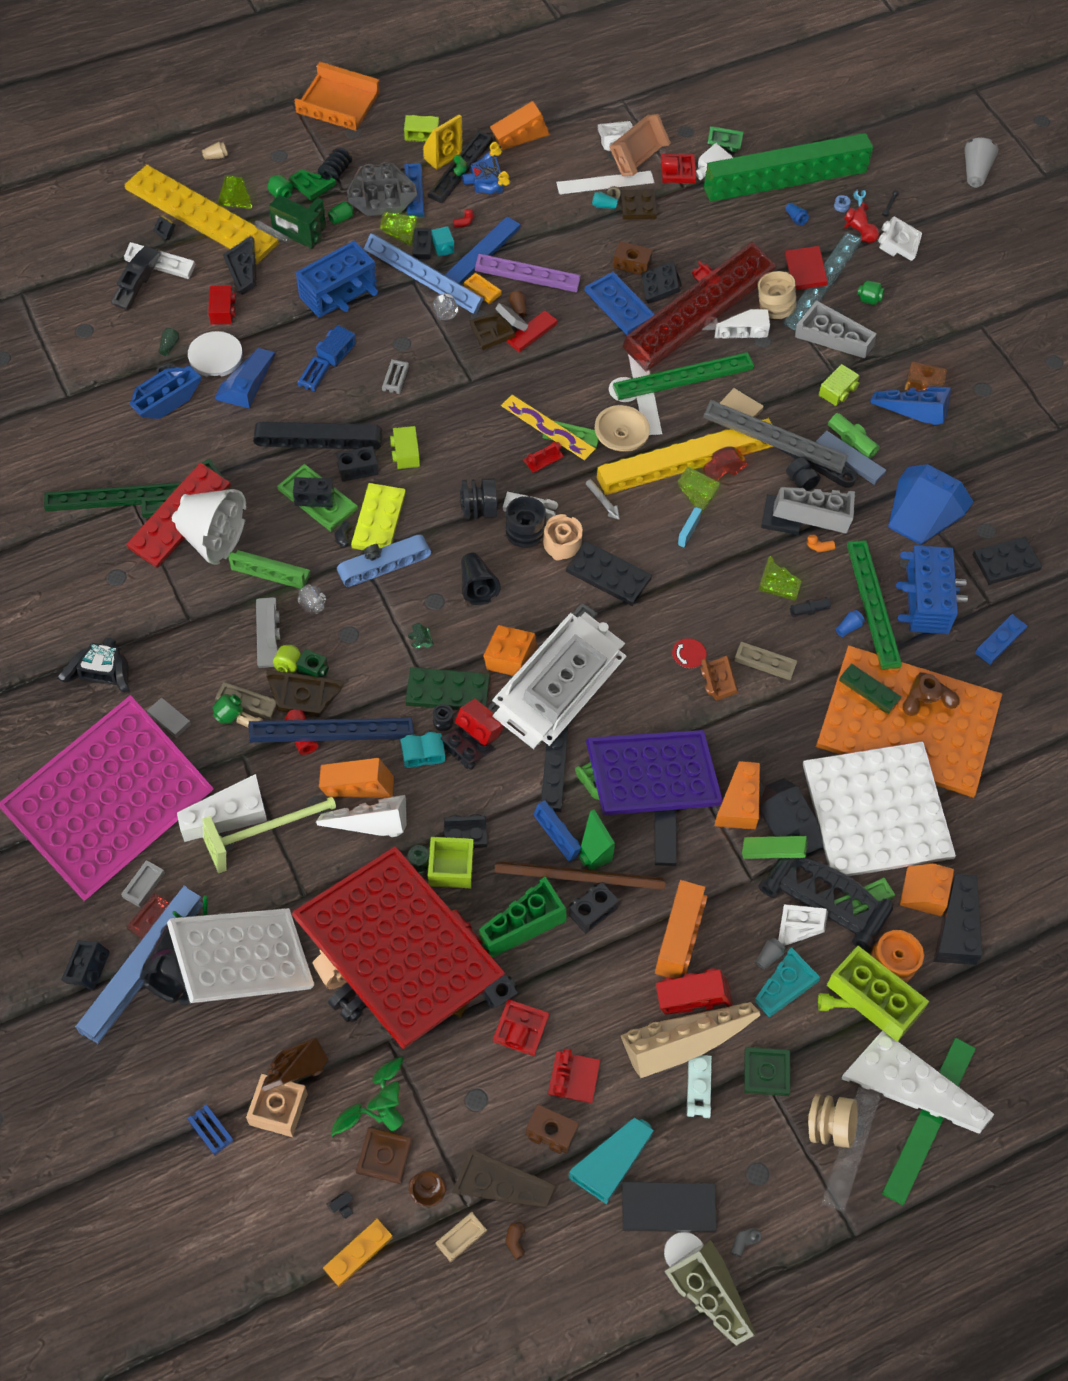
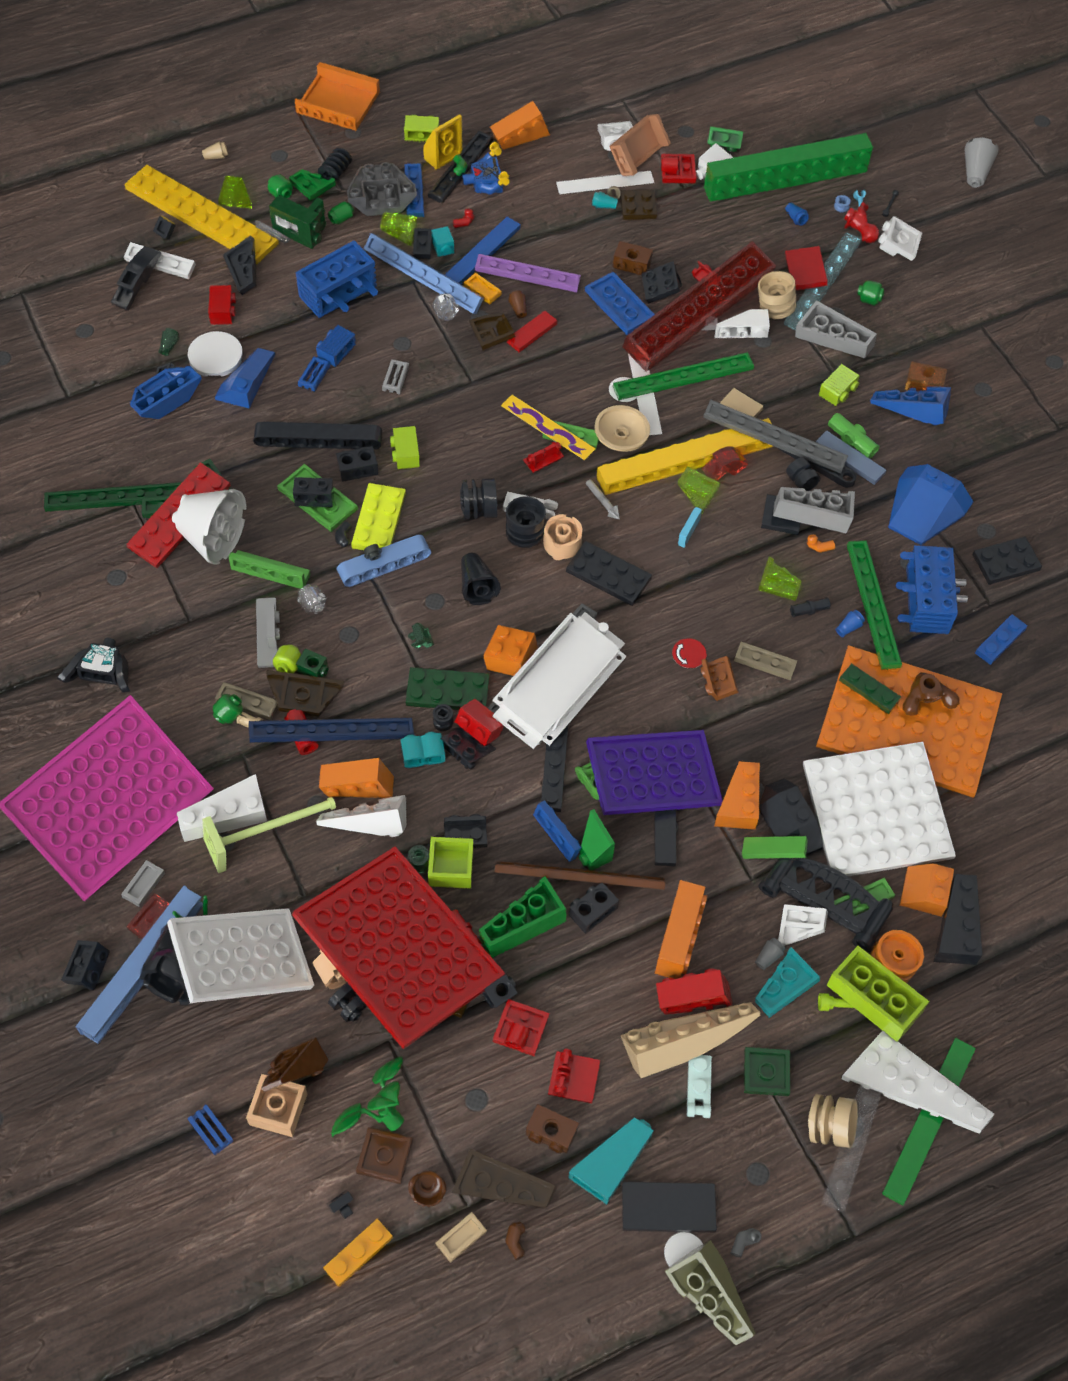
(168, 717): light grey tile -> none
(511, 317): light grey tile -> none
(564, 678): light grey brick -> none

